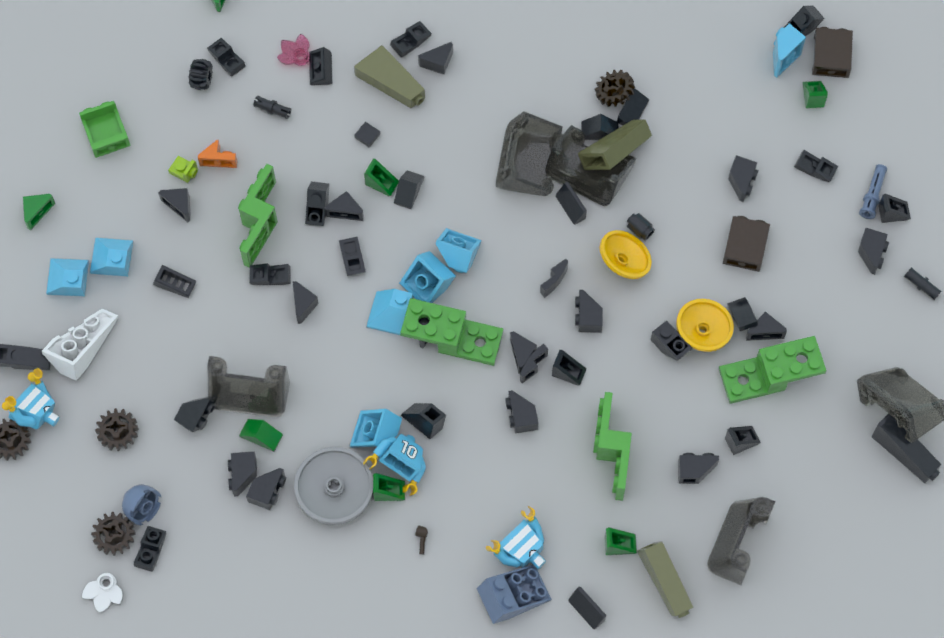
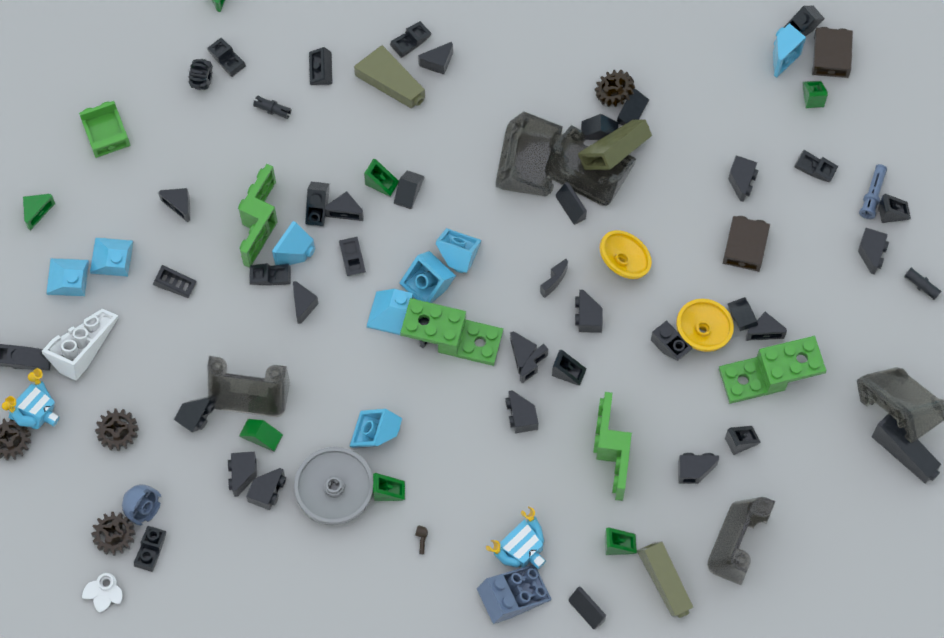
(183, 169): lime bracket -> none
(214, 158): orange slope -> none
(293, 50): clear pink plate -> none
(293, 246): none -> medium azure slope
(367, 134): black tile -> none
(403, 457): medium azure torso -> none
(425, 418): black slope -> none
(640, 226): black brick -> none

